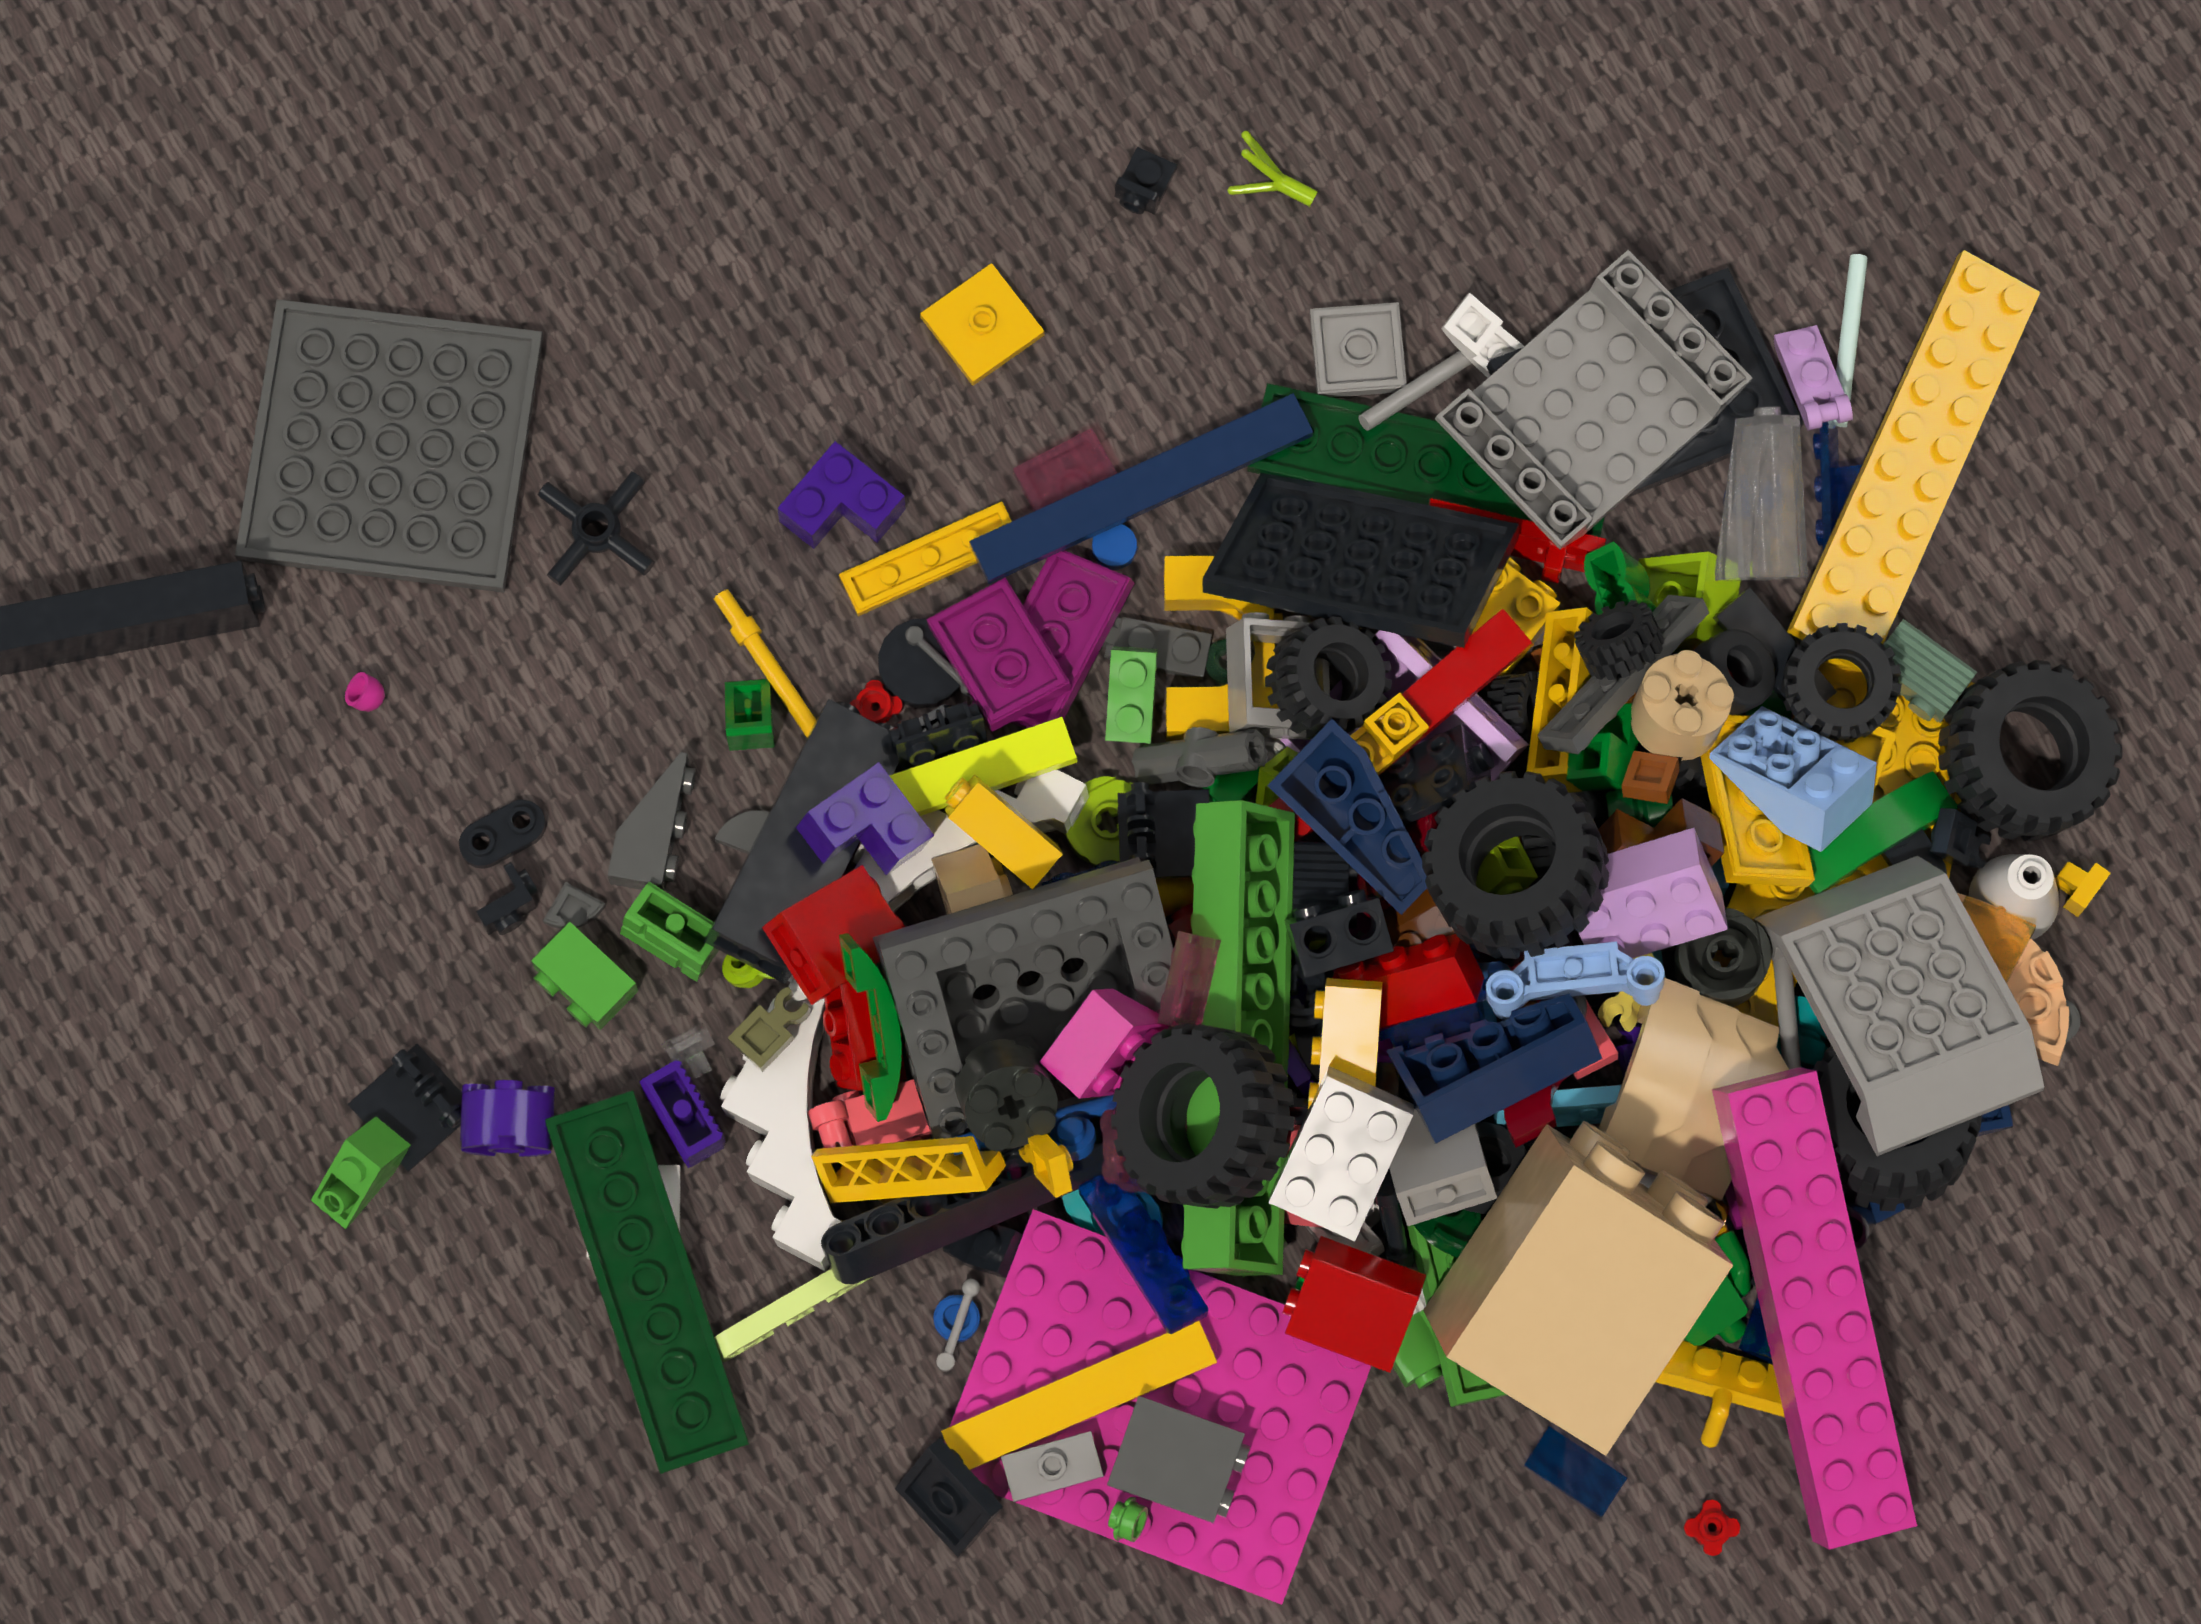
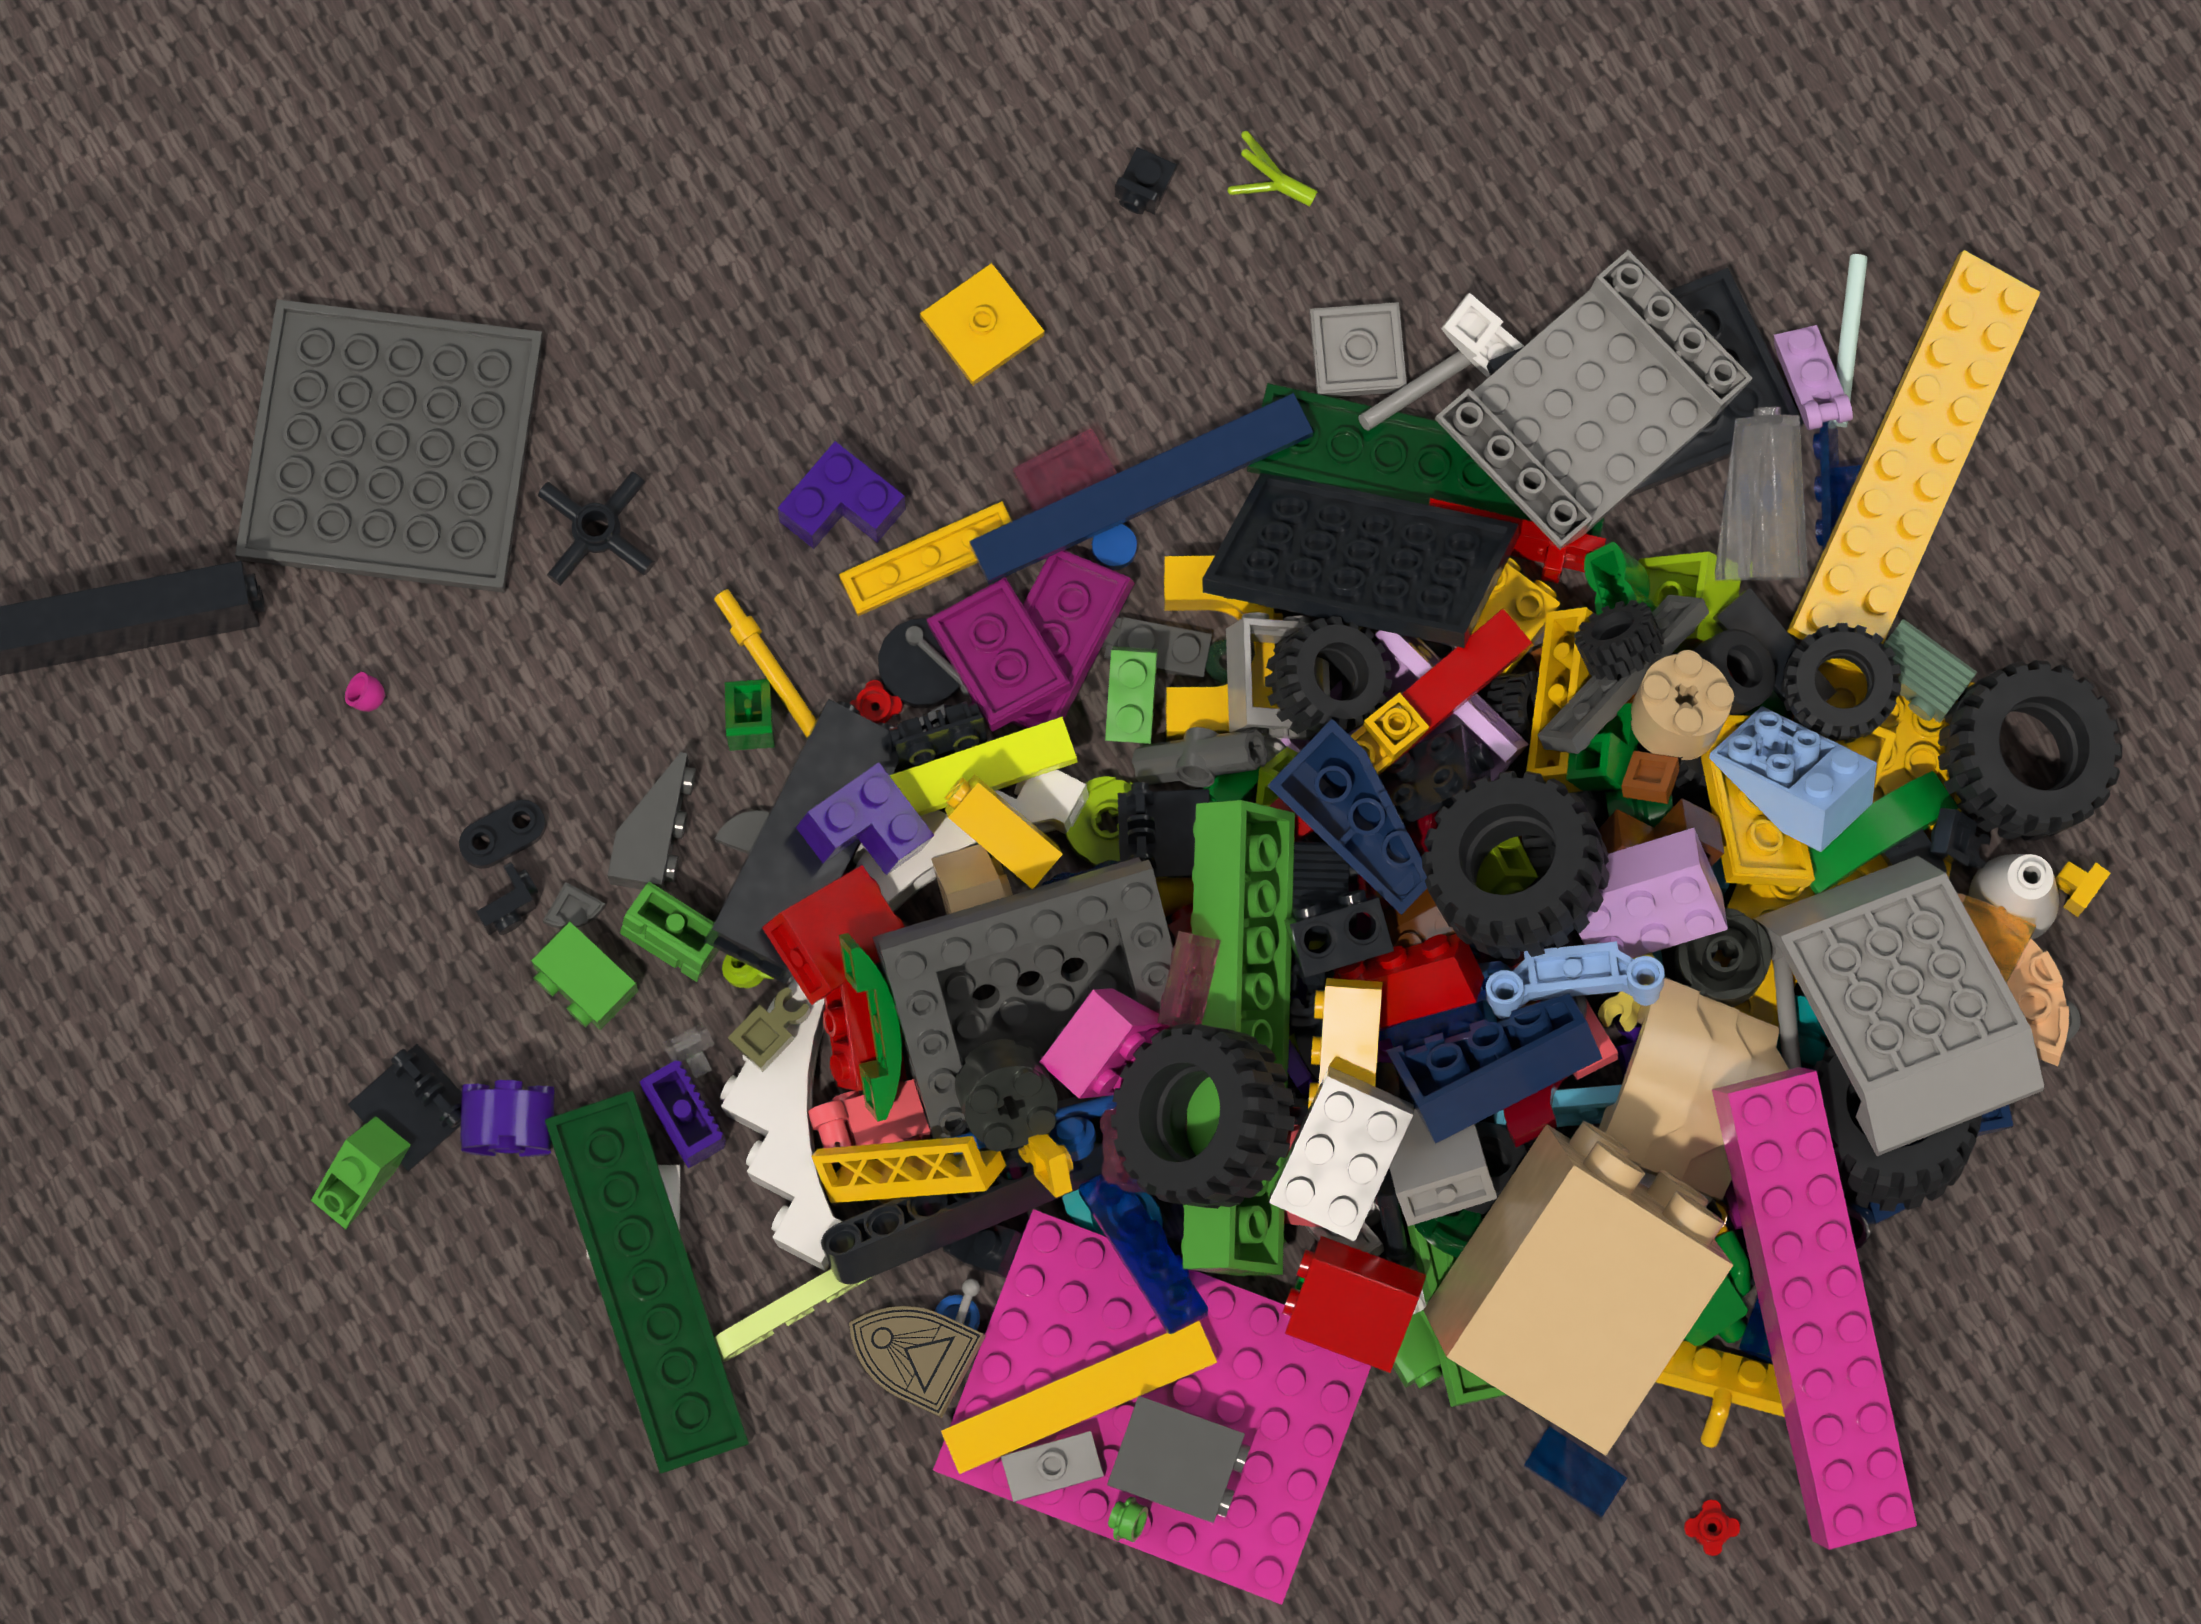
(915, 1354): none -> dark tan shield
(949, 1497): black plate -> none

